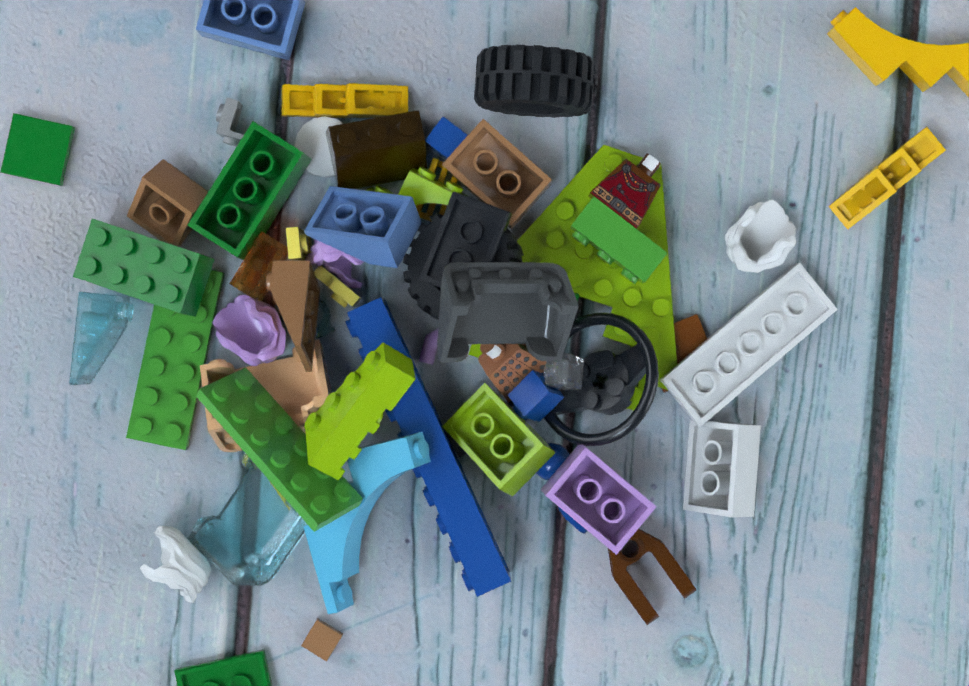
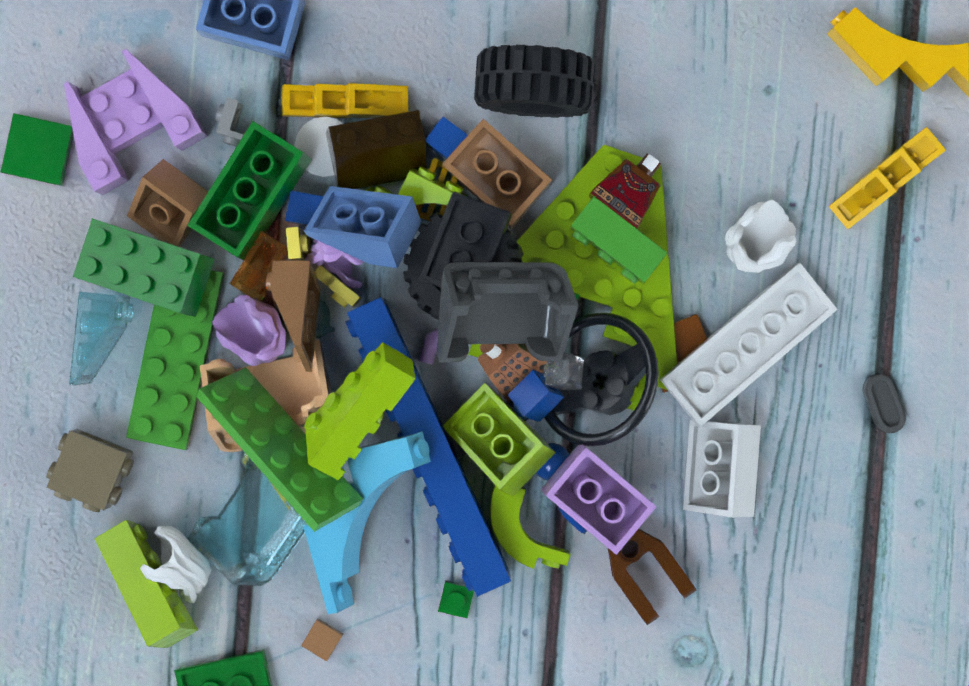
(89, 470): none -> dark tan brick
(122, 115): none -> lavender wedge
(153, 604): none -> lime wedge
(301, 207): none -> blue brick
(455, 599): none -> green plate
(513, 538): none -> lime arch
(884, 403): none -> dark grey tile

